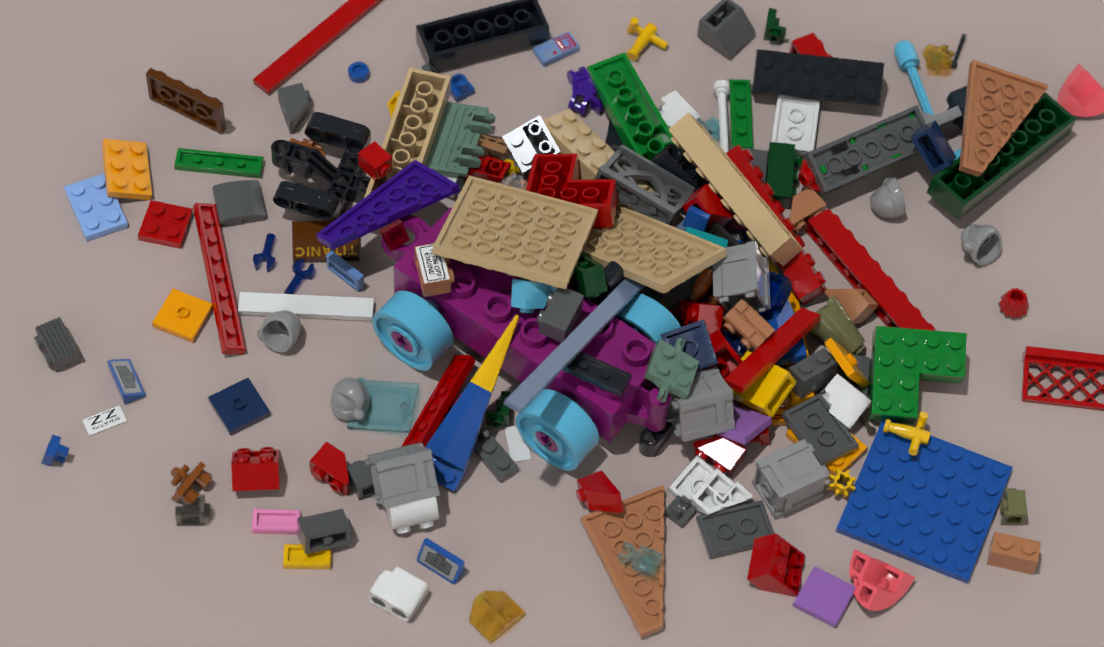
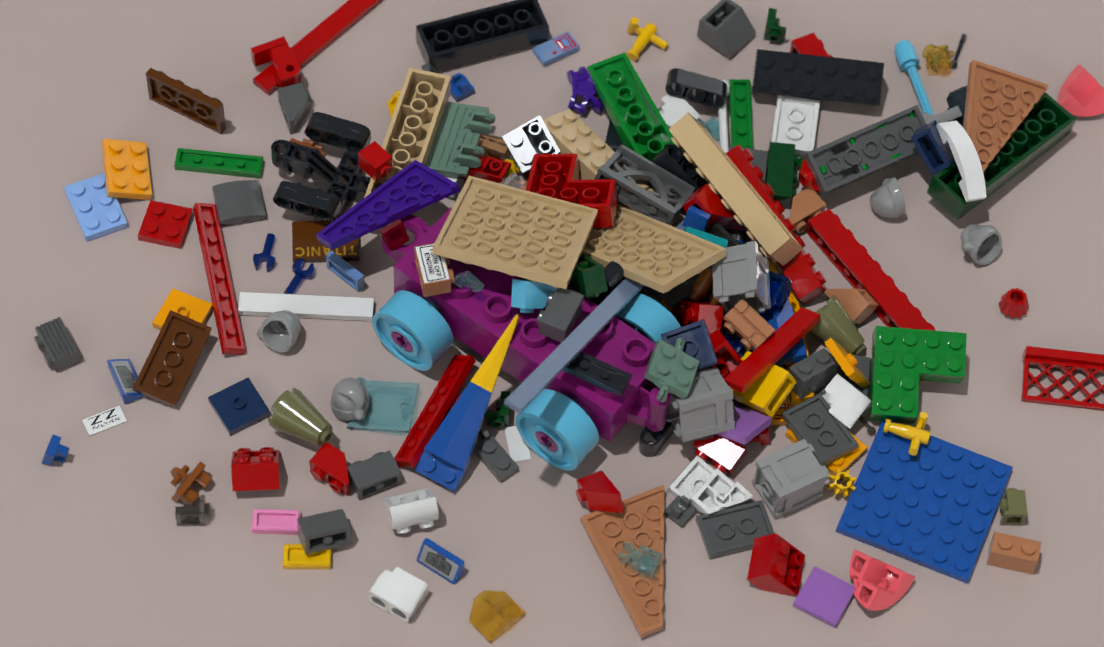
(172, 359): none -> reddish brown plate
(282, 59): none -> red piece
(299, 418): none -> olive cone
(358, 72): blue tile -> none
(403, 475): light grey container -> none
(468, 280): none -> clear light blue tile
(696, 88): none -> black beam
(966, 158): none -> white slope

